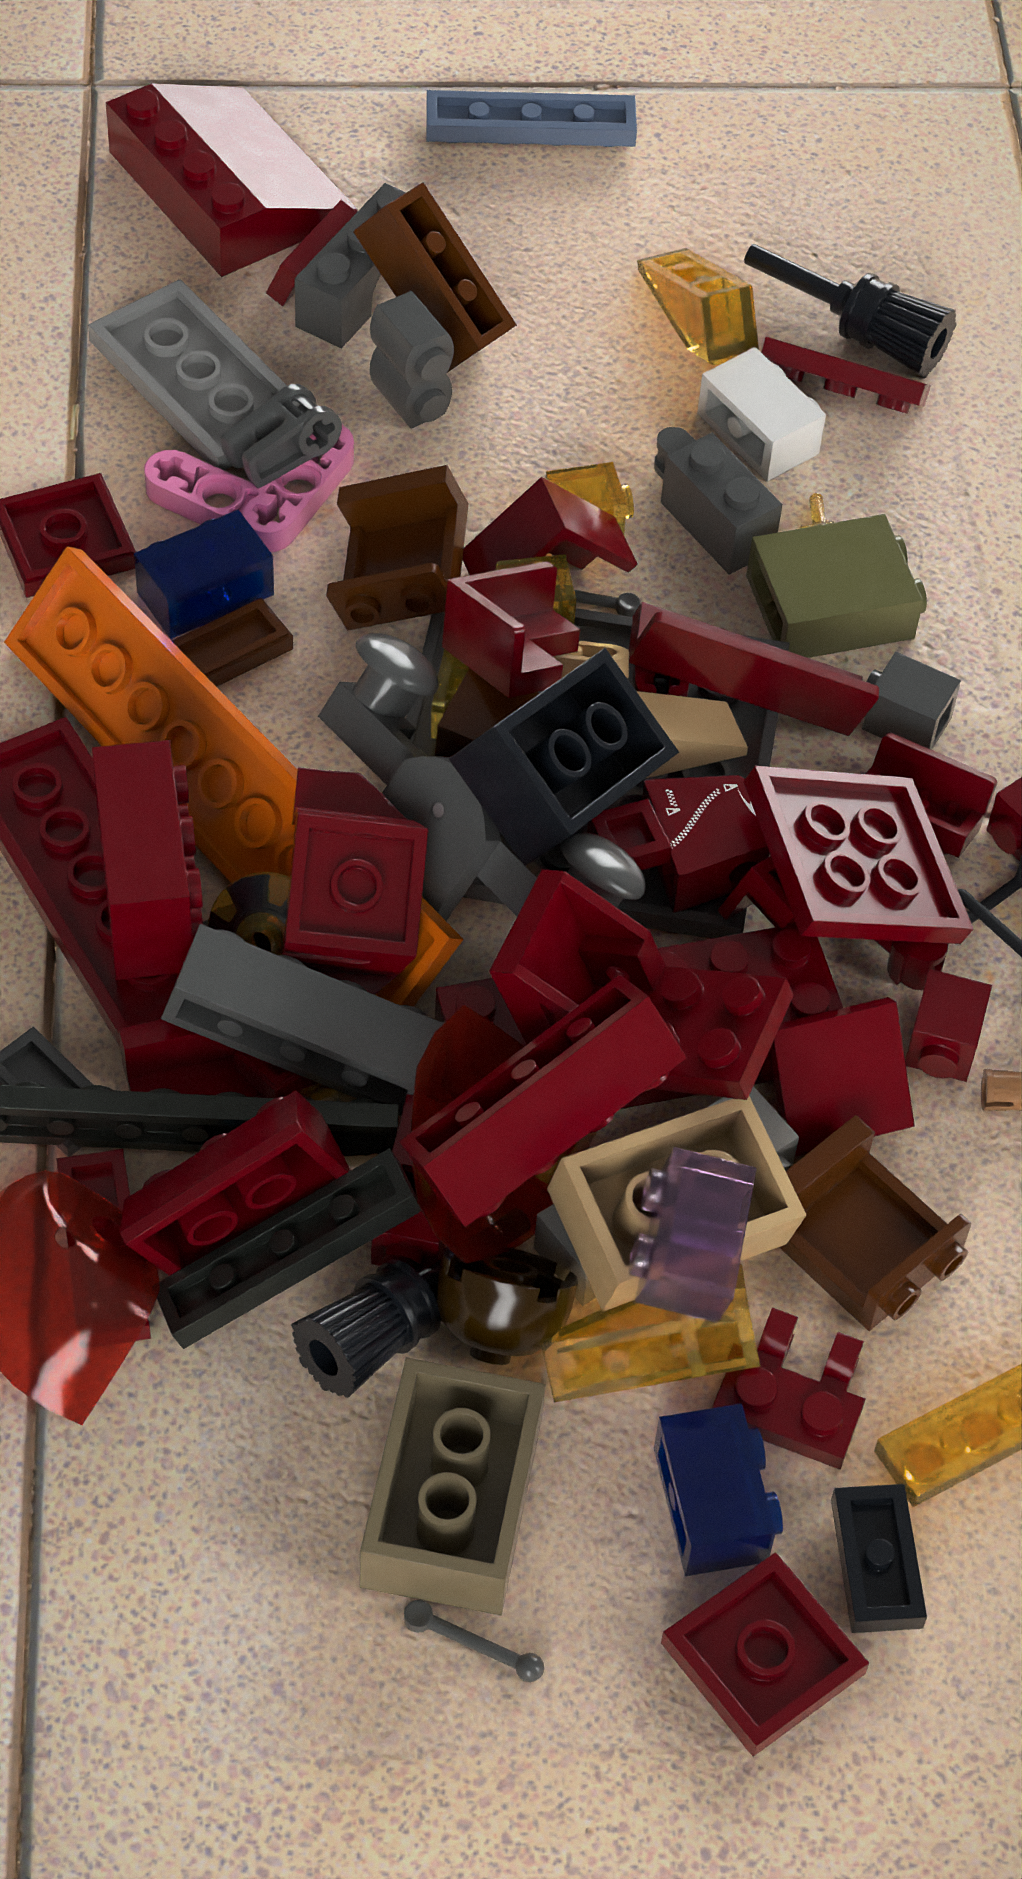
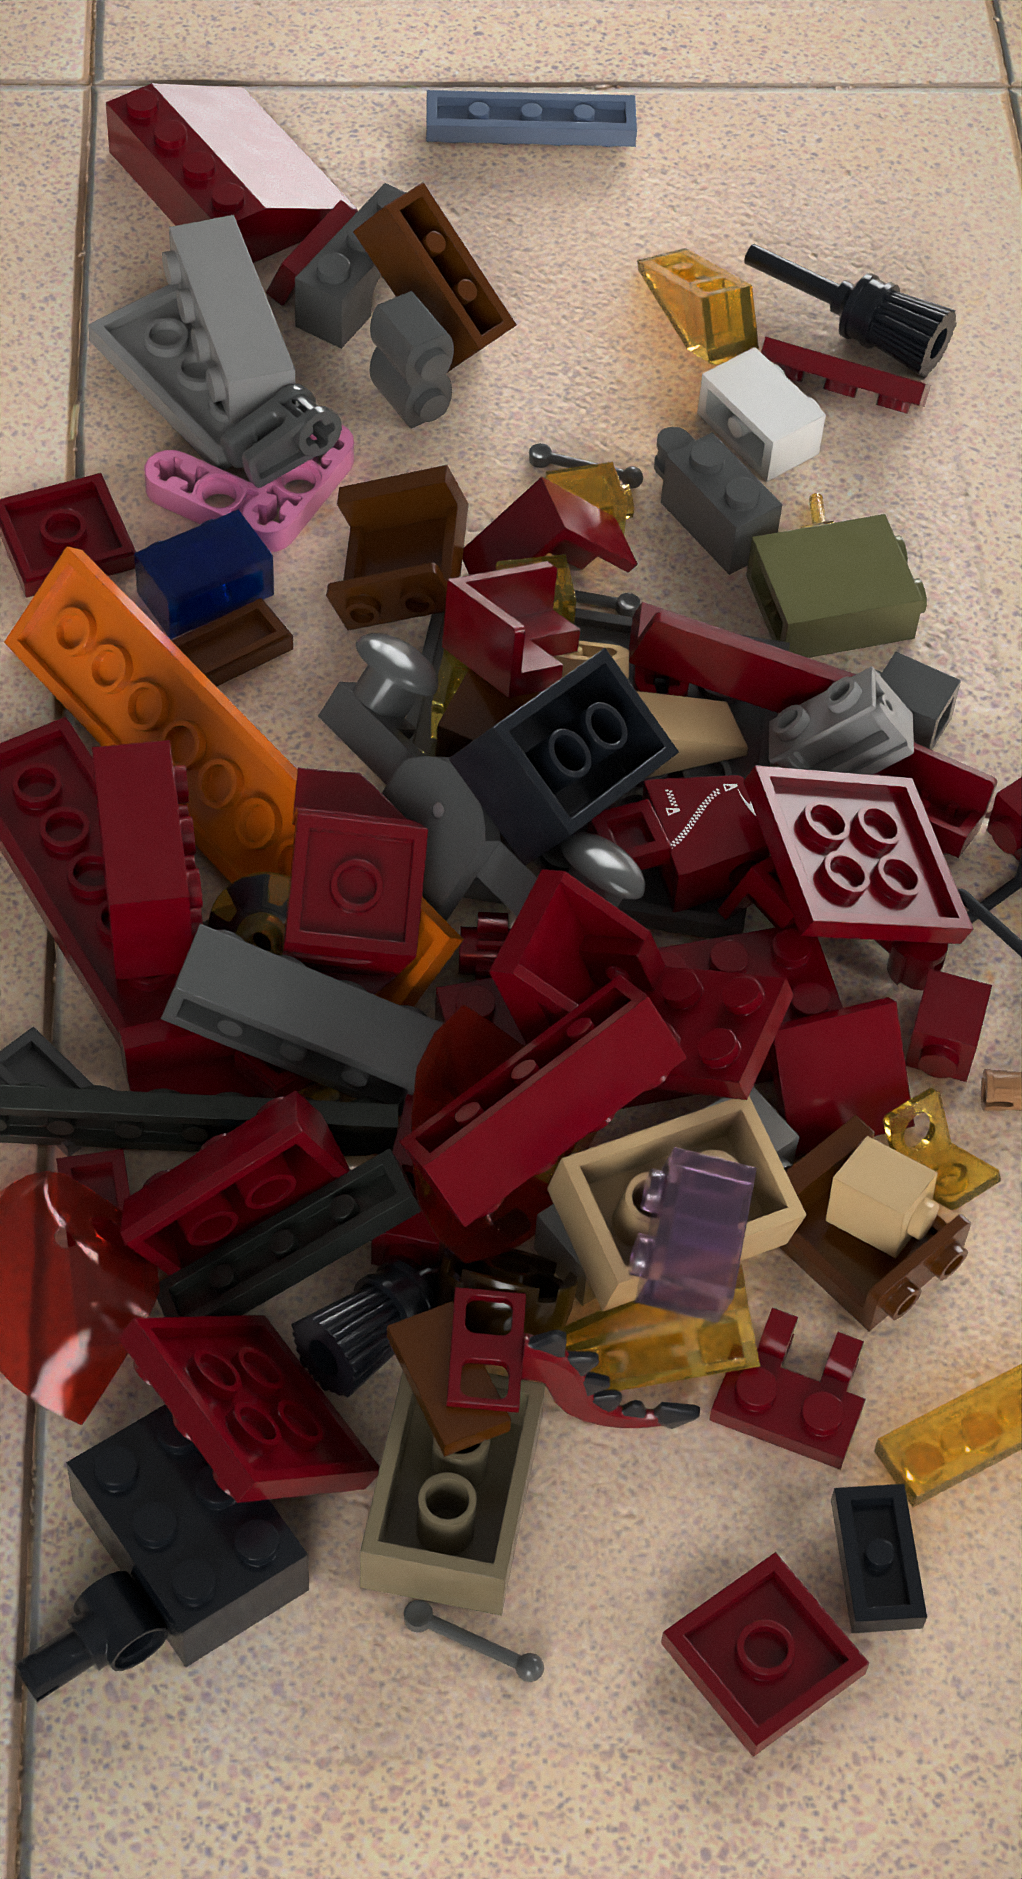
(110, 1627): none -> black pin
(184, 1540): none -> black brick
(228, 314): none -> light grey brick
(248, 1406): none -> dark red plate
(424, 1355): none -> reddish brown tile
(482, 944): none -> dark red gear
(541, 456): none -> dark grey hinge
(549, 1362): none -> dark red piece
(716, 1489): clear blue brick -> none
(846, 729): none -> light grey hinge
(883, 1197): none -> tan brick
(959, 1172): none -> clear yellow bracket

